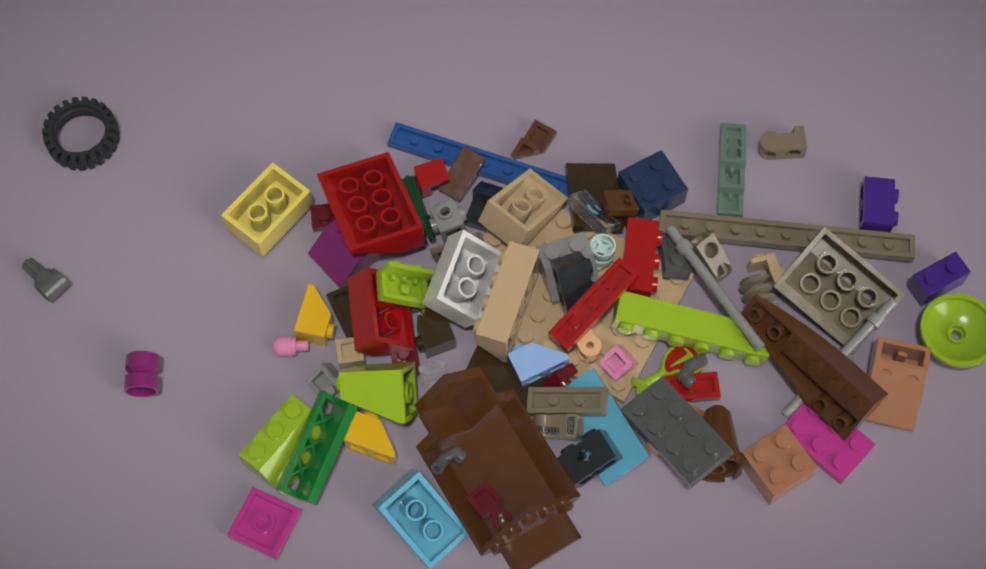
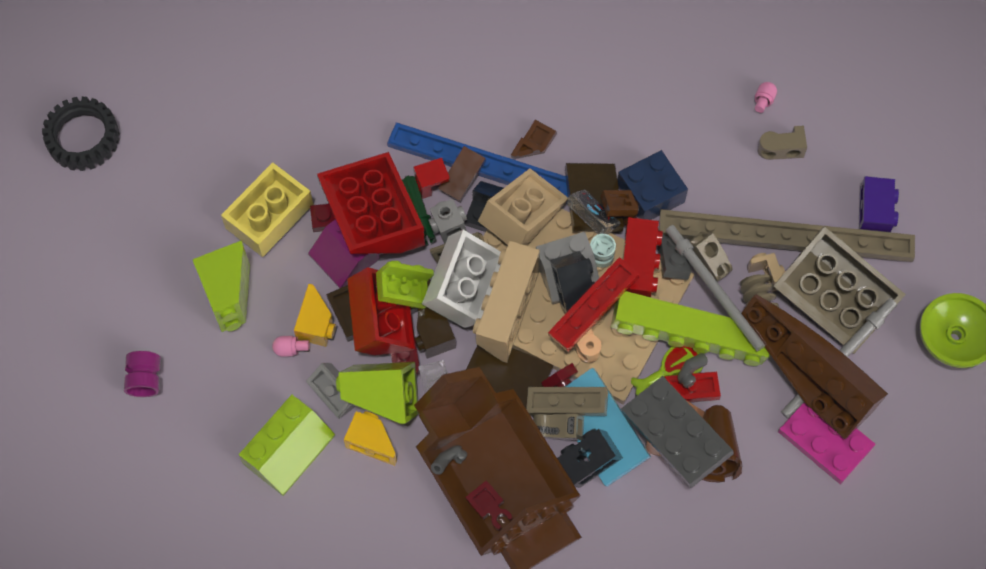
(47, 281): dark grey axle -> none
(226, 283): none -> lime slope
(264, 523): dark pink plate -> none
(325, 449): green fence -> none
(346, 353): tan plate -> none
(420, 518): medium azure slope -> none
(535, 362): light blue slope -> none
(618, 362): bright pink slope -> none
(731, 170): sand green slope -> none
(765, 96): none -> bright pink cylinder
(777, 464): nougat brick -> none
(902, 373): nougat slope -> none
(938, 279): dark purple brick -> none

